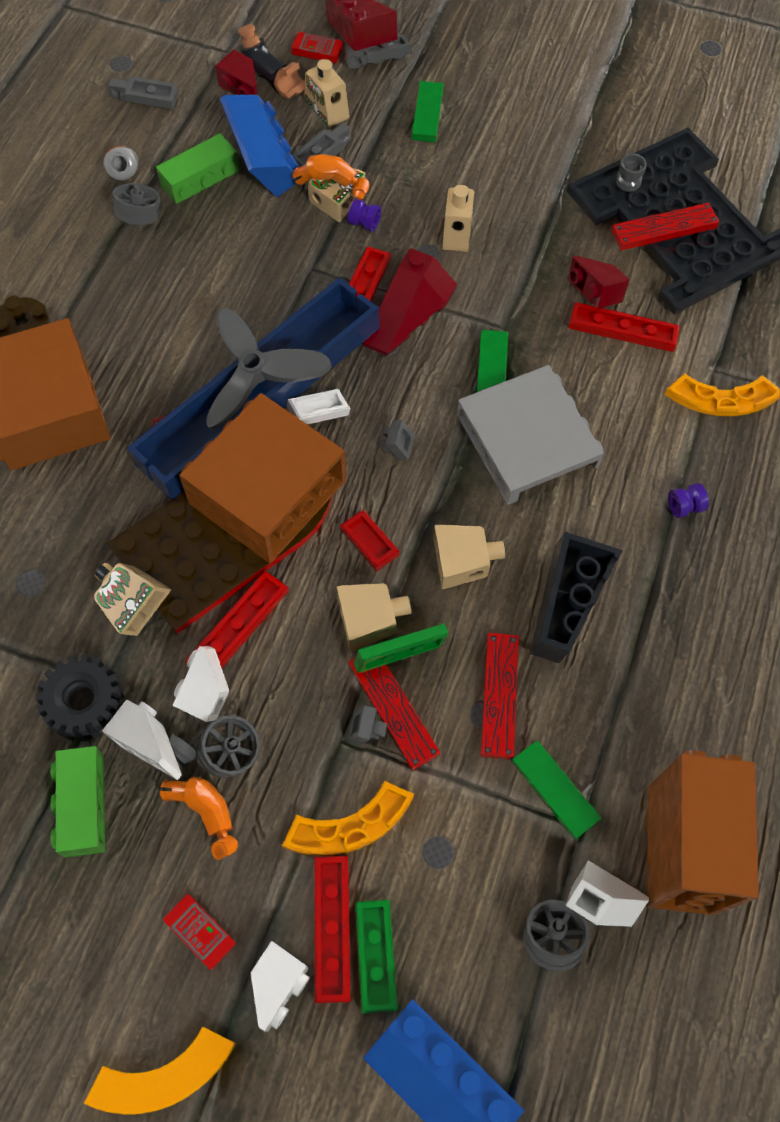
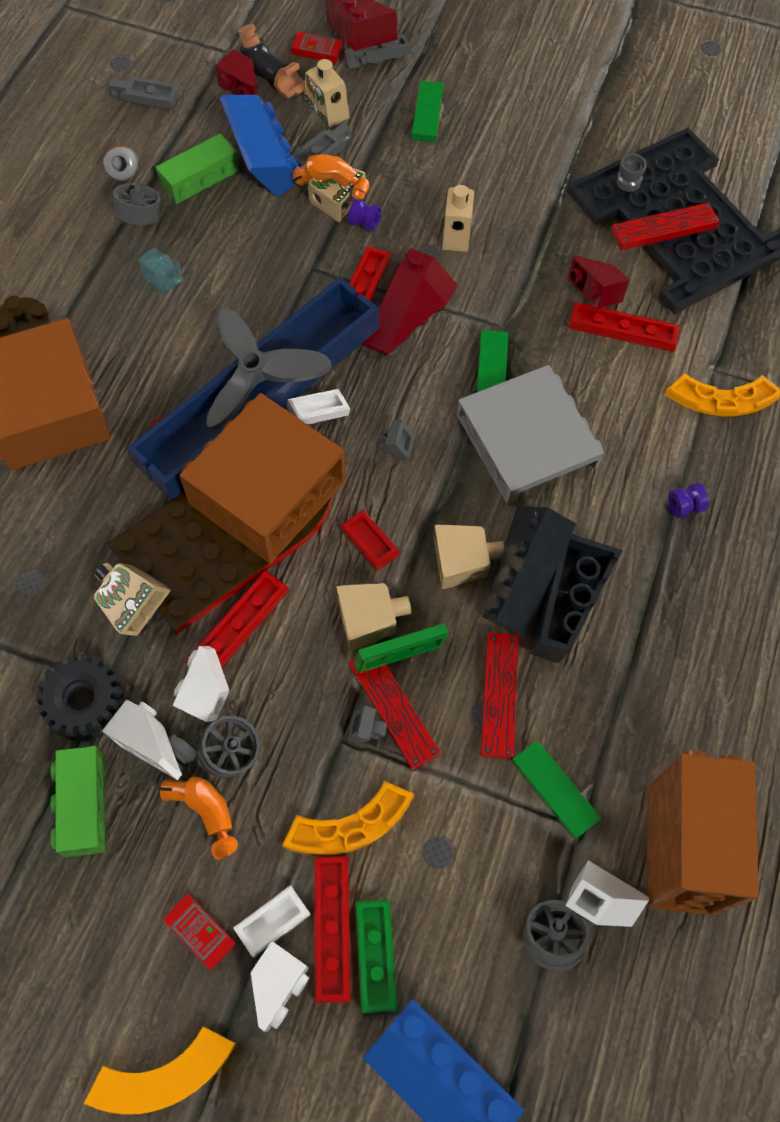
(160, 270): none -> clear light blue brick
(271, 921): none -> white tile
(527, 567): none -> black wedge

